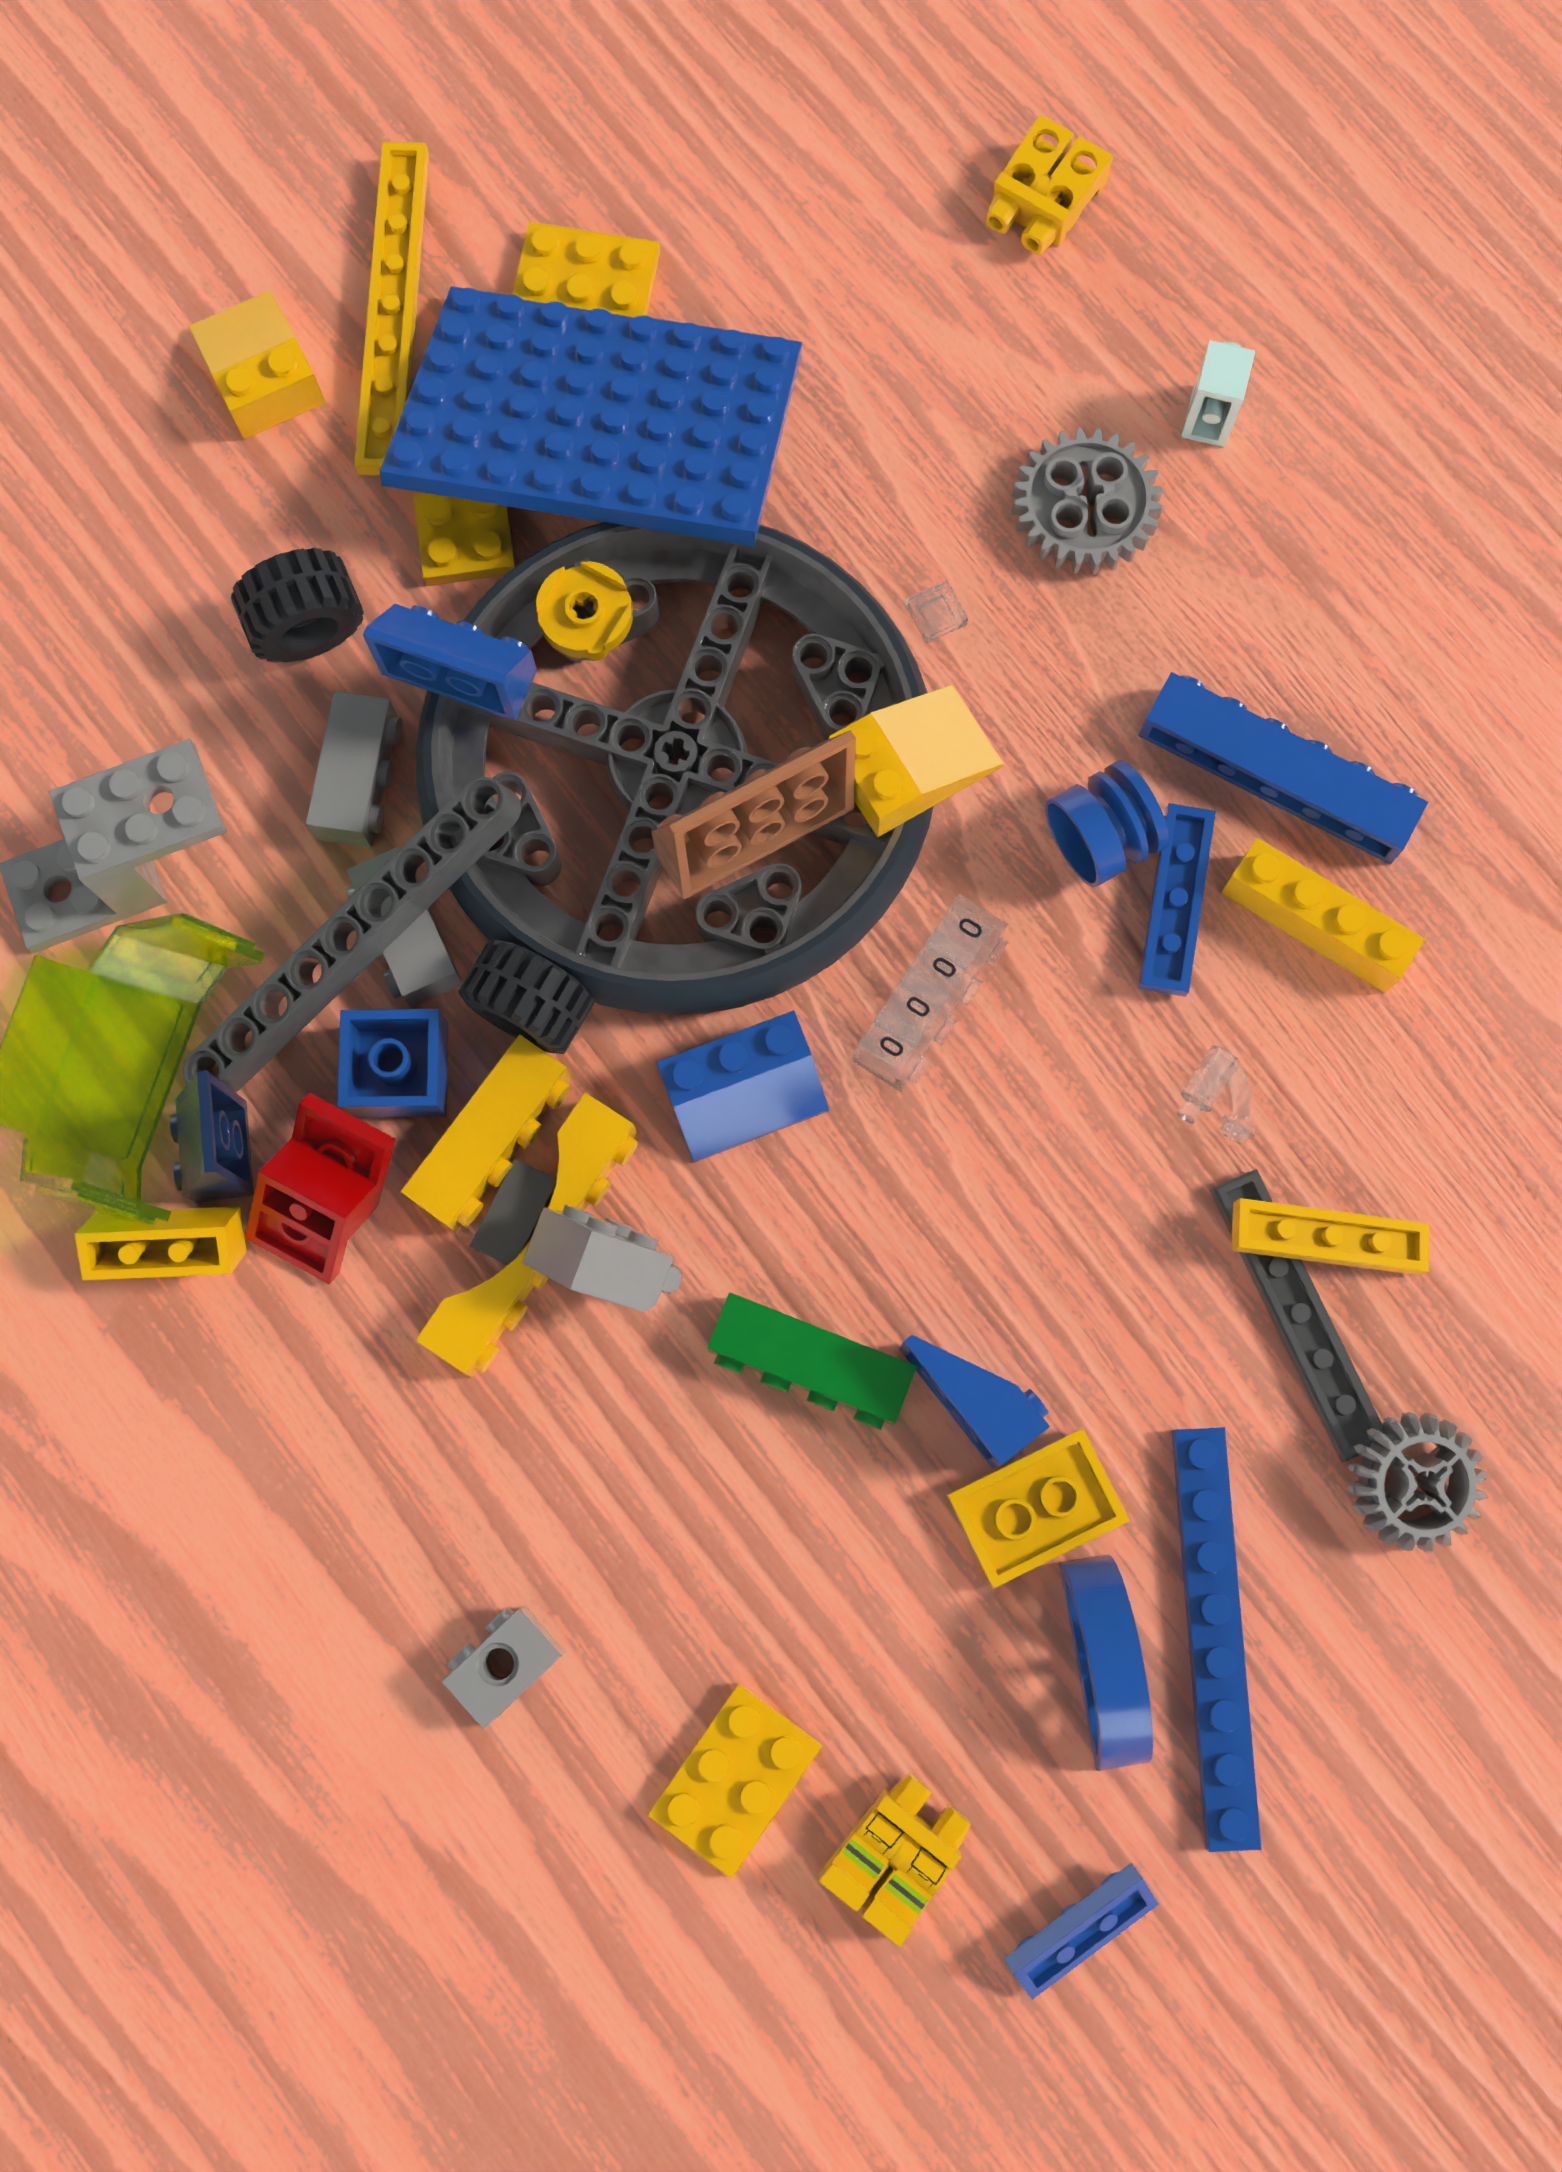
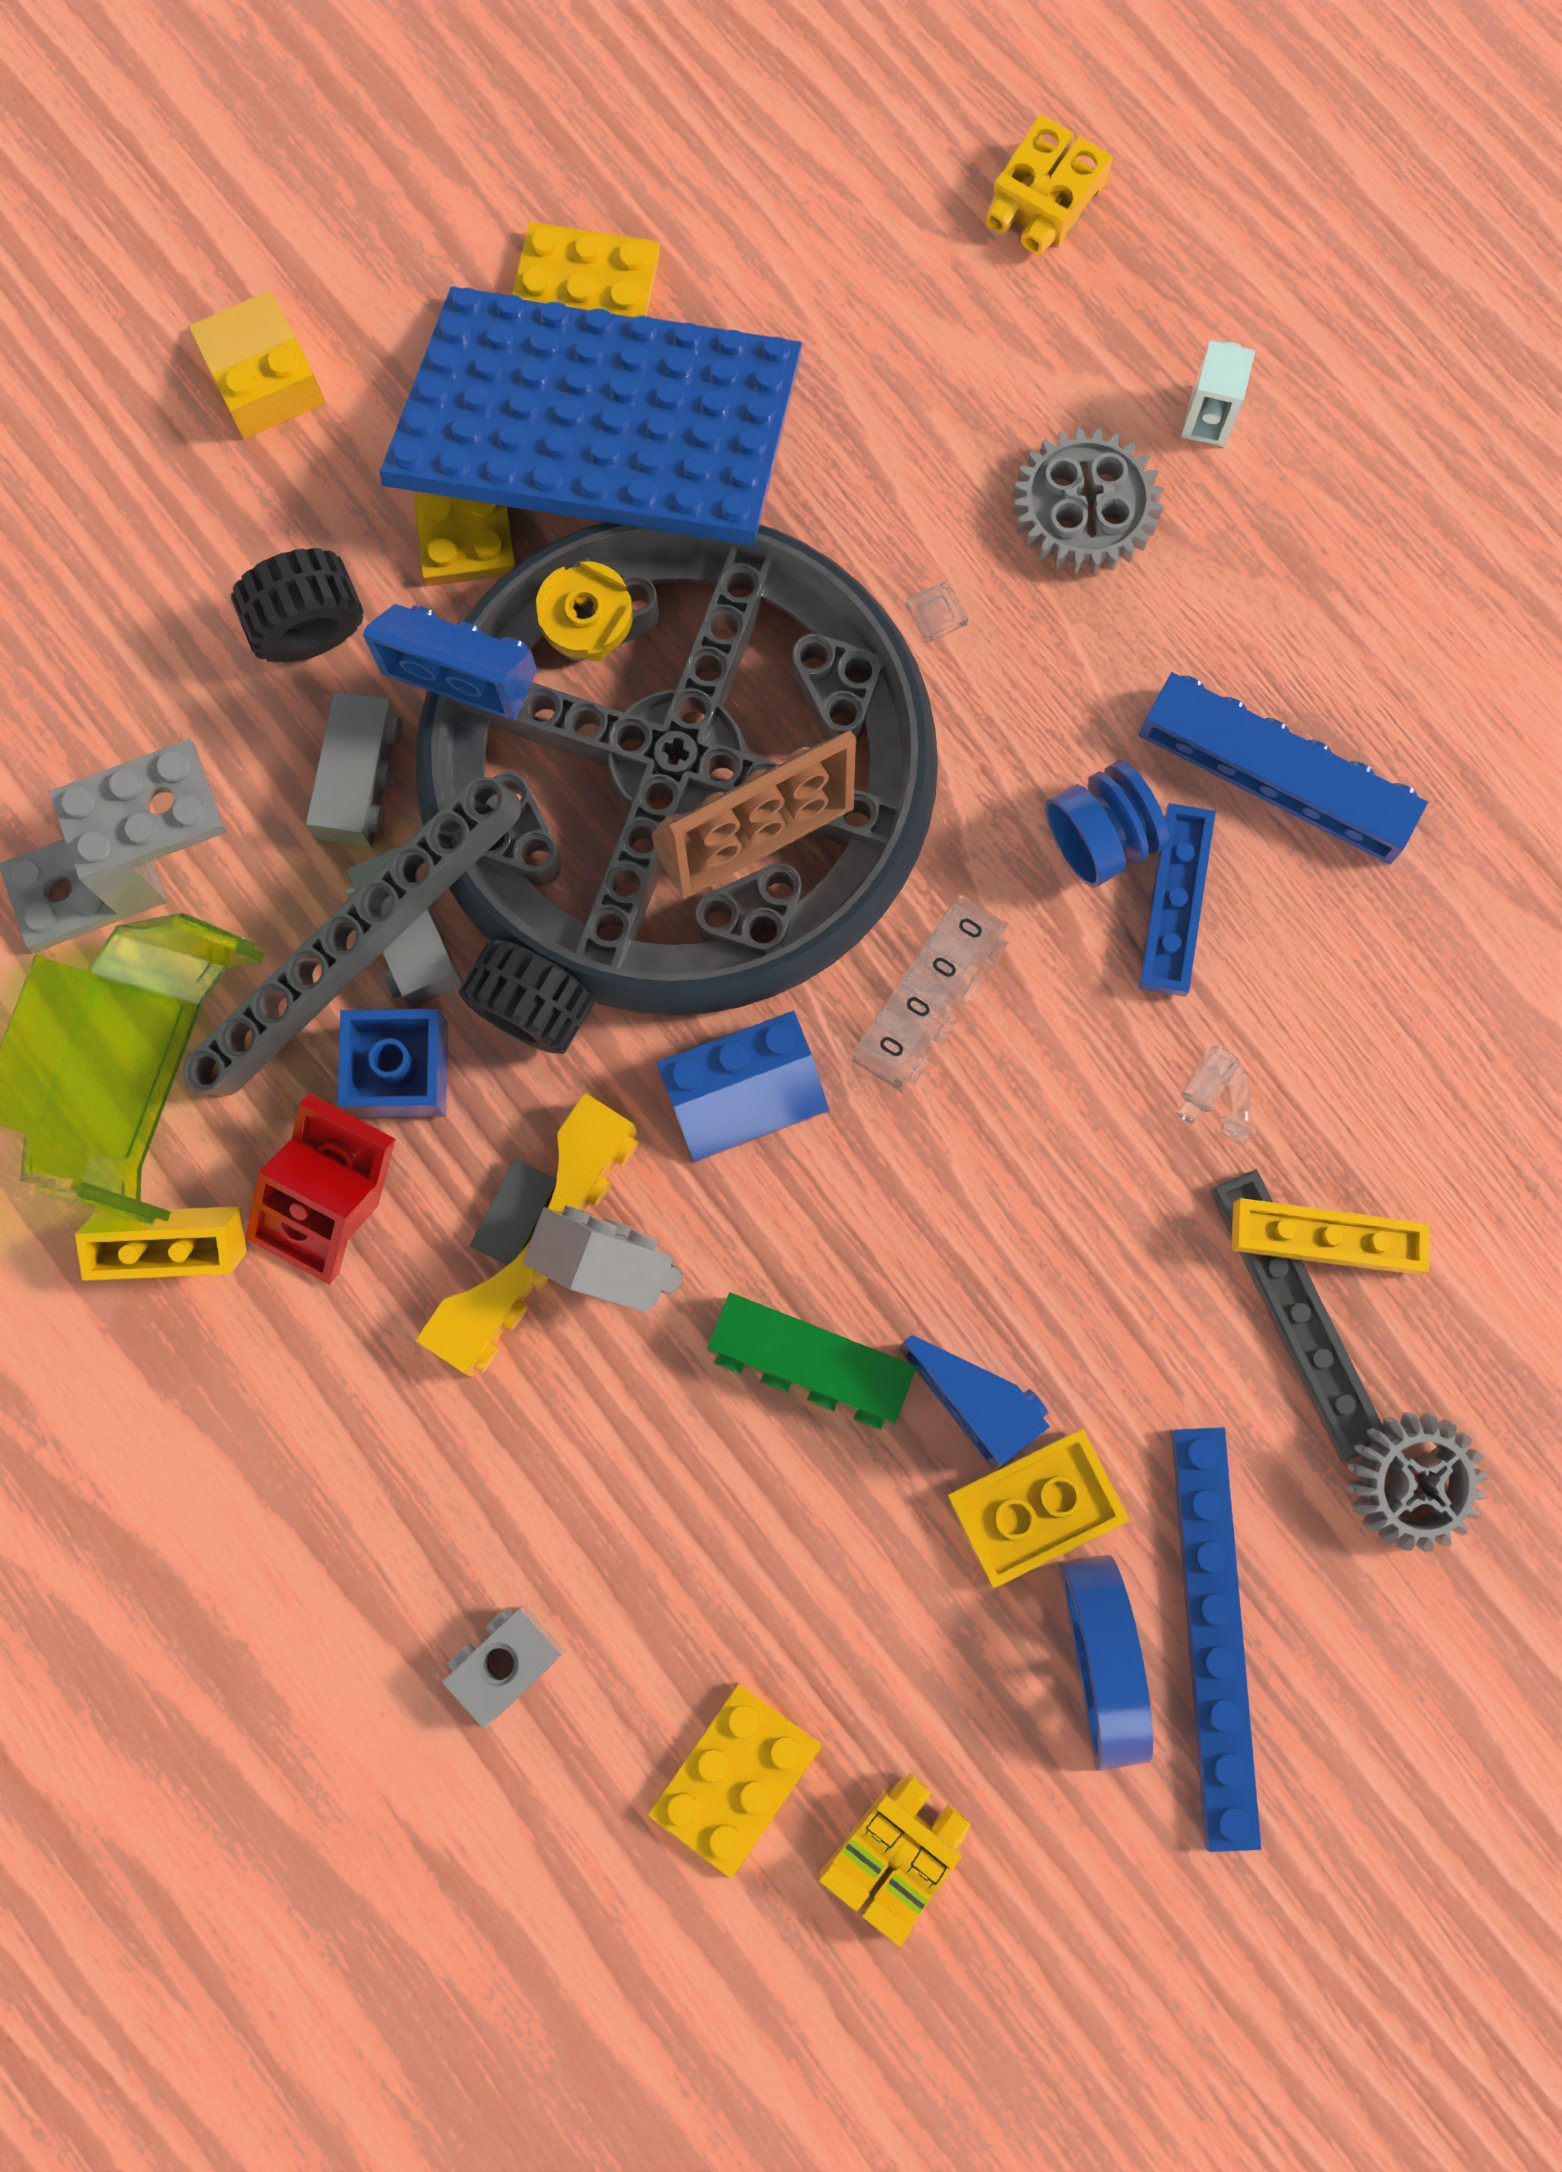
(211, 1141): slope -> none
(391, 300): yellow plate -> none
(488, 1134): yellow brick -> none
(916, 757): yellow slope -> none
(1081, 1930): blue plate -> none
(1322, 916): yellow brick -> none

